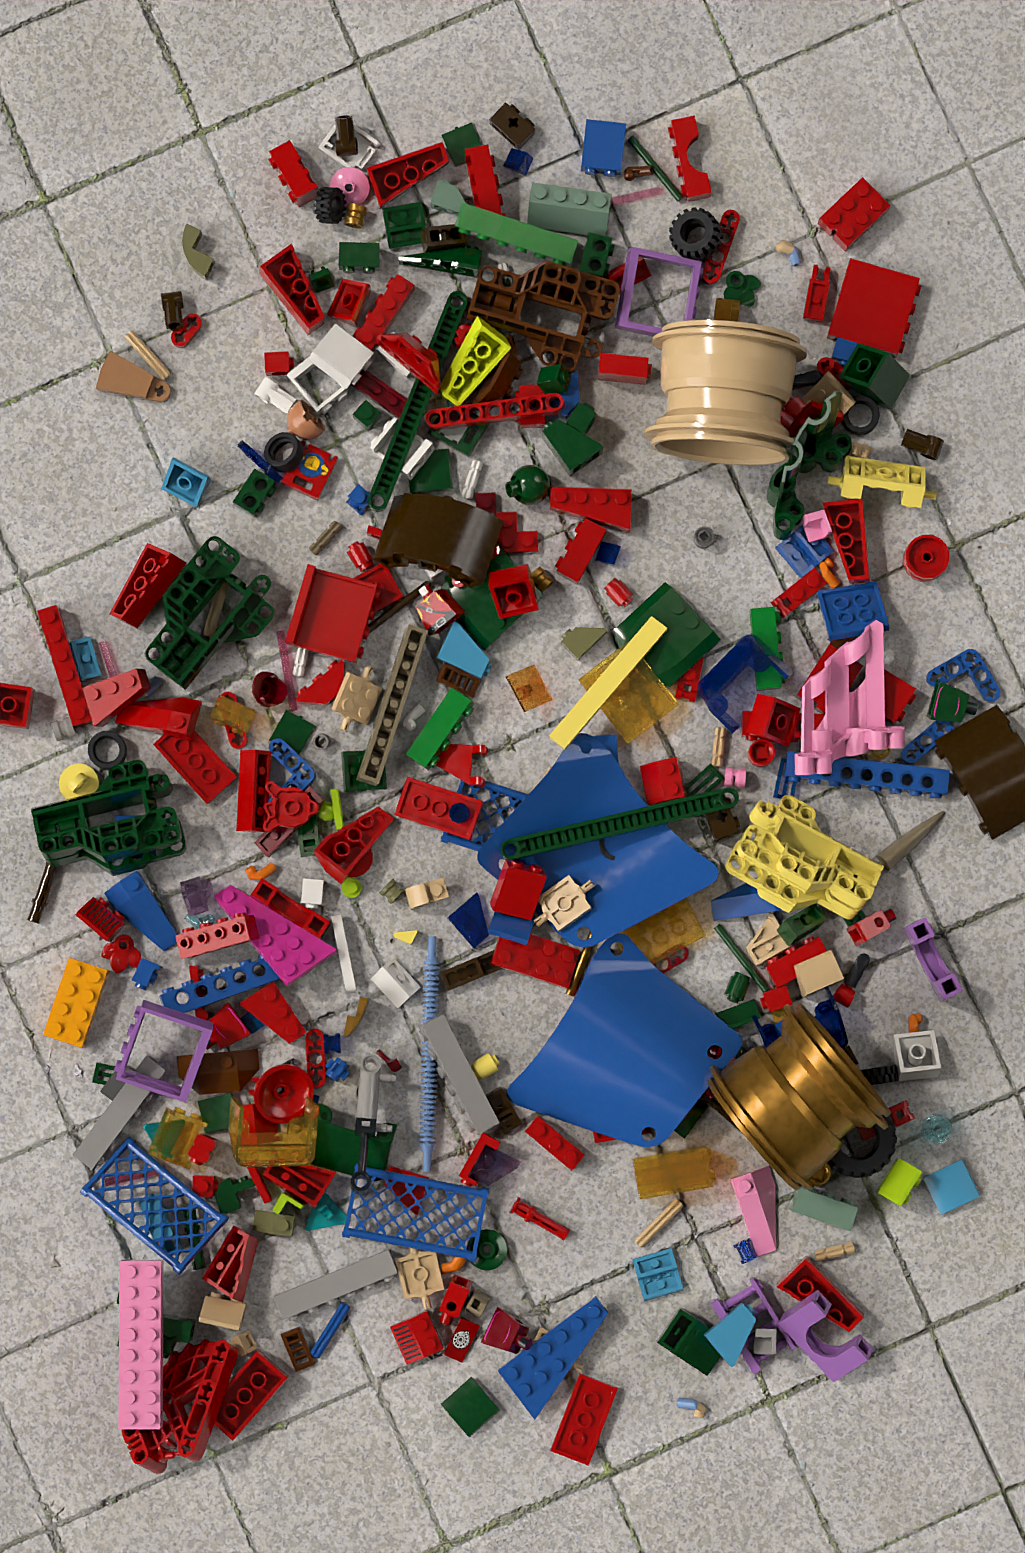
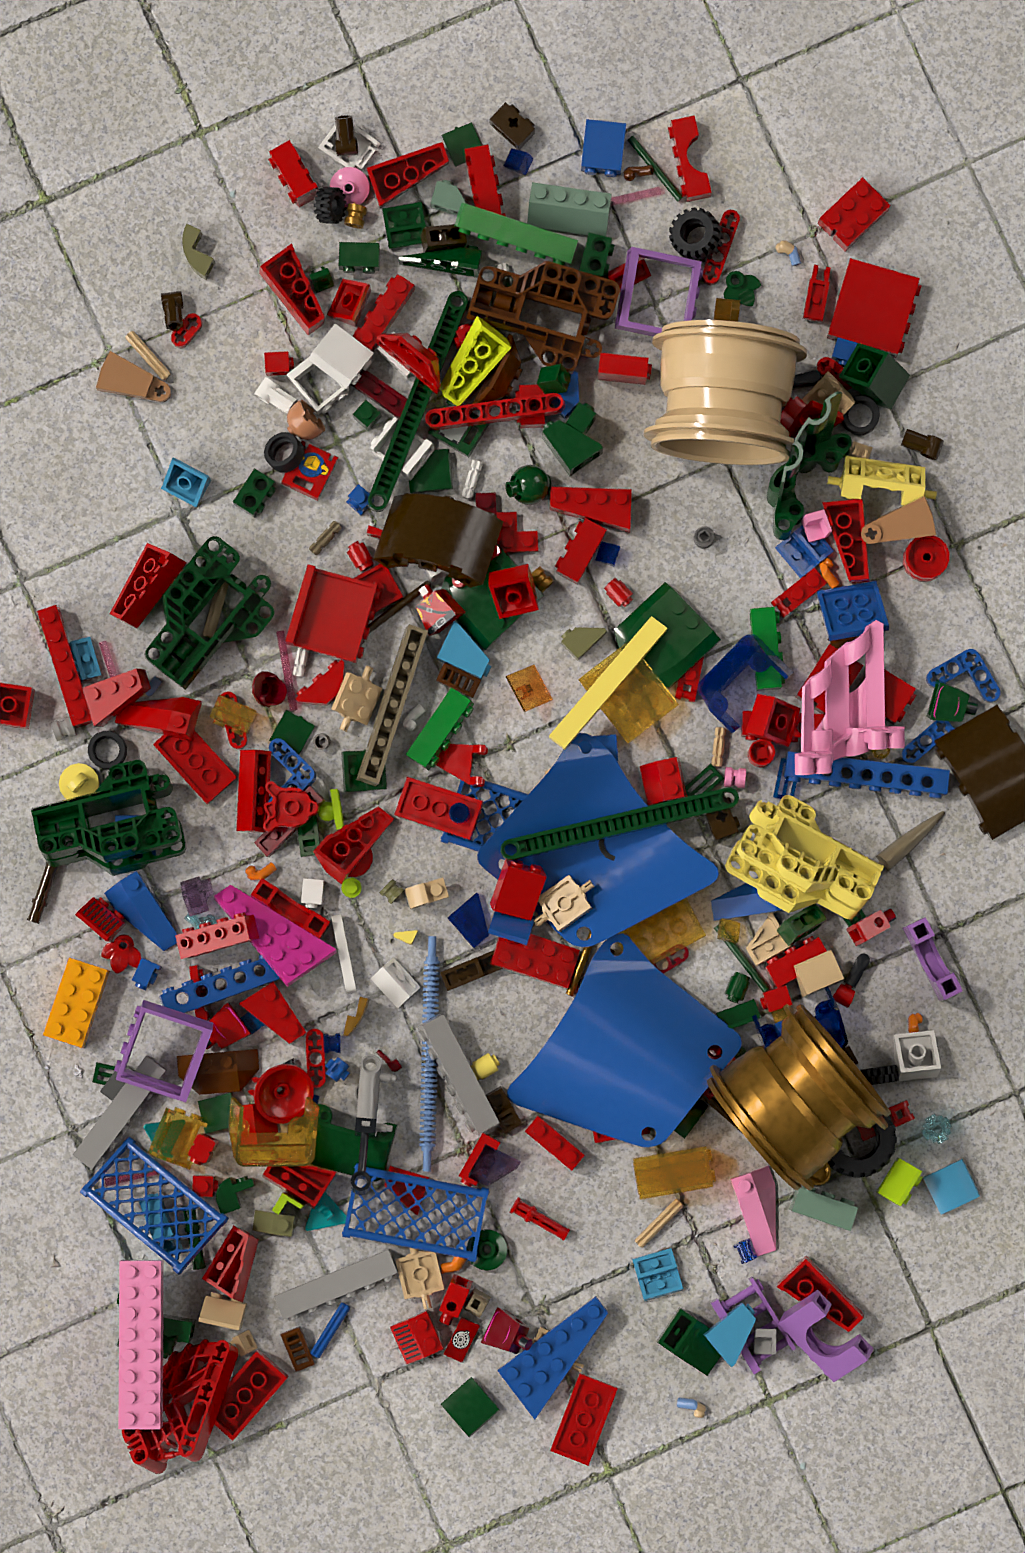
(259, 461): clear blue tile -> none
(260, 1184): red tile -> none
(728, 930): none -> clear yellow tile
(834, 1251): tan axle -> none
(905, 522): none -> medium nougat piece

